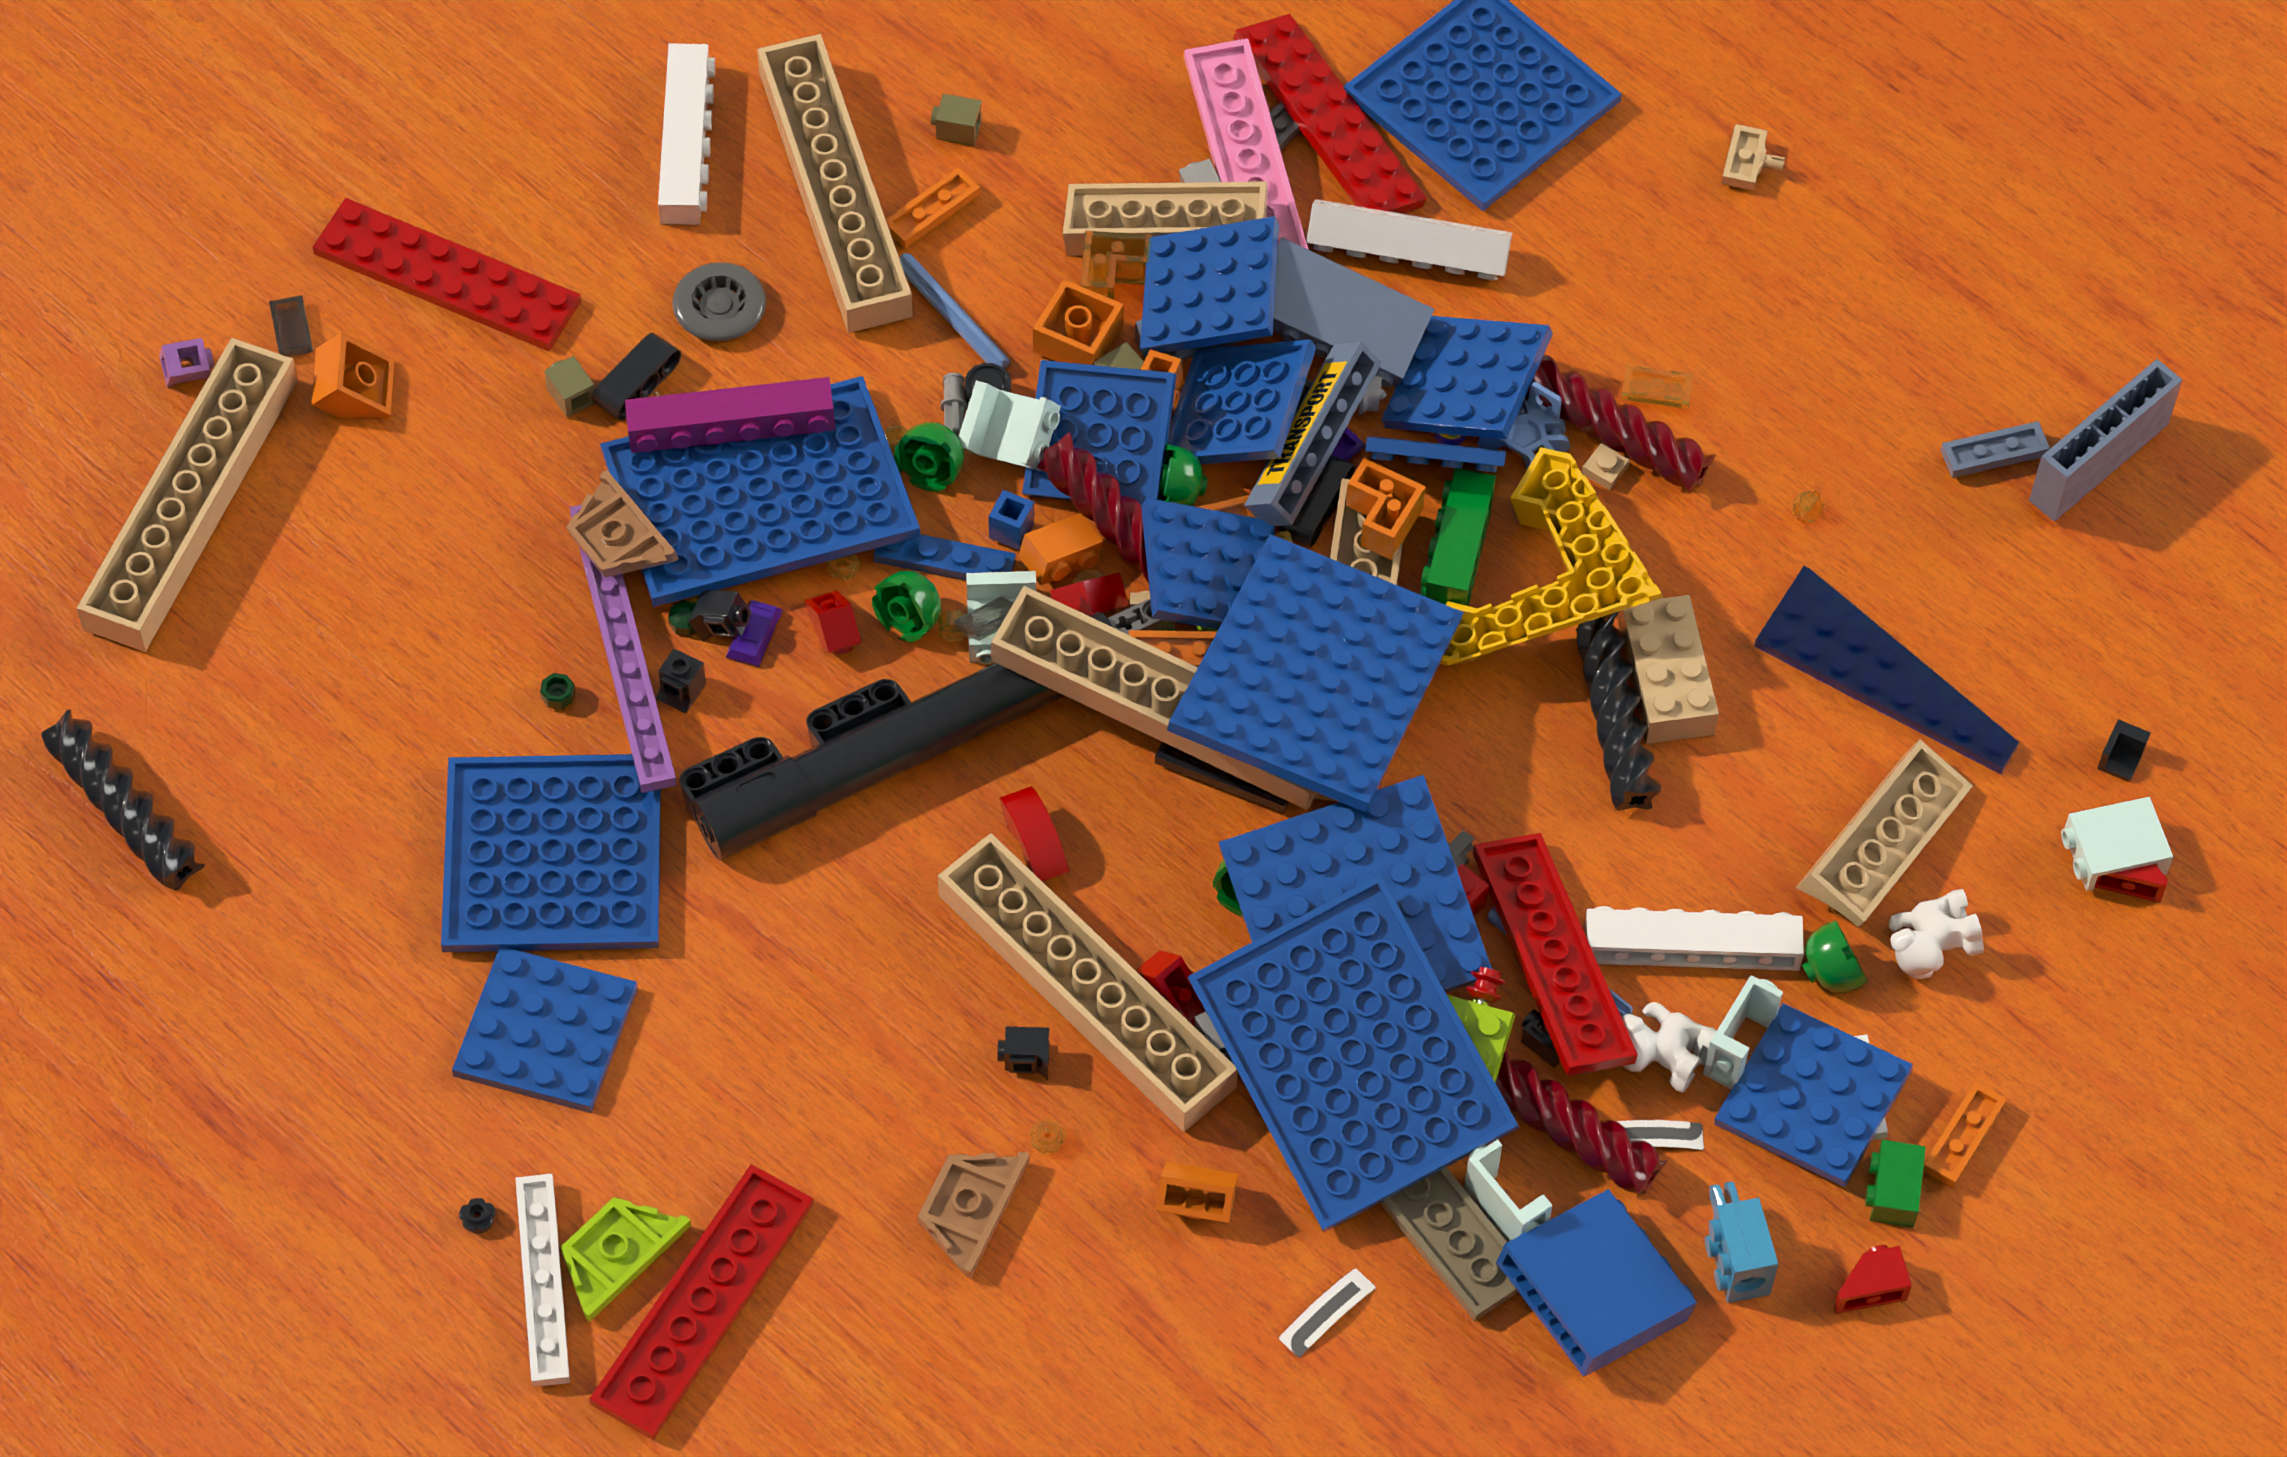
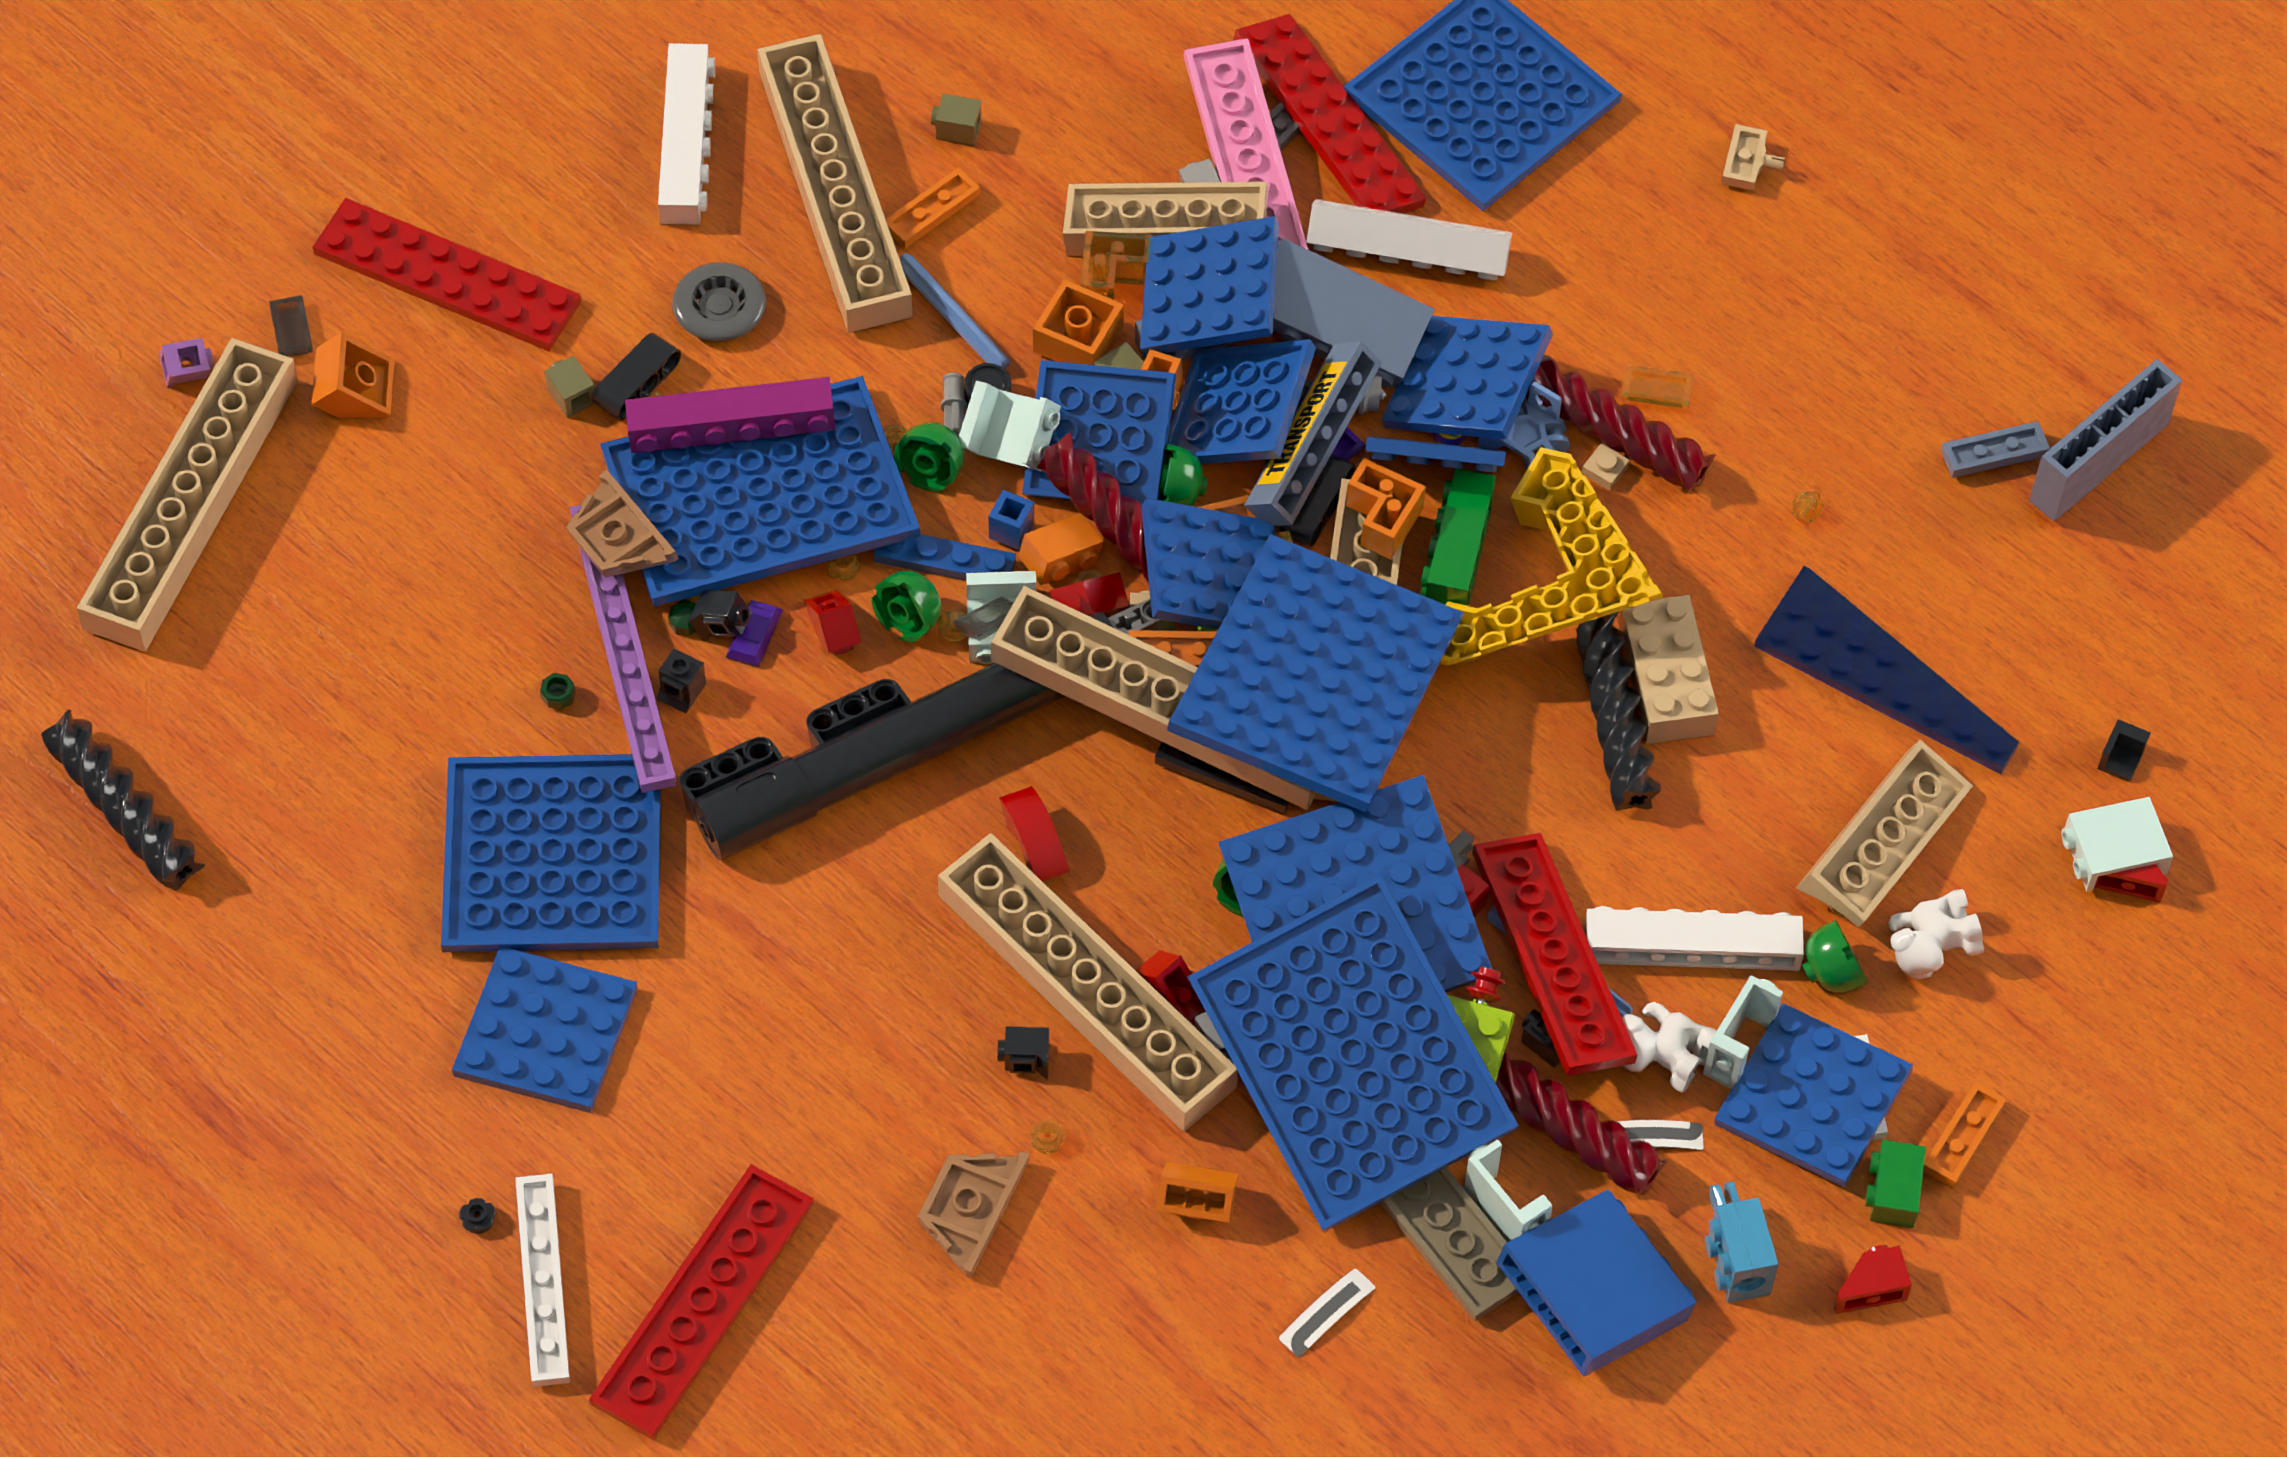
(616, 1250): lime wing -> none

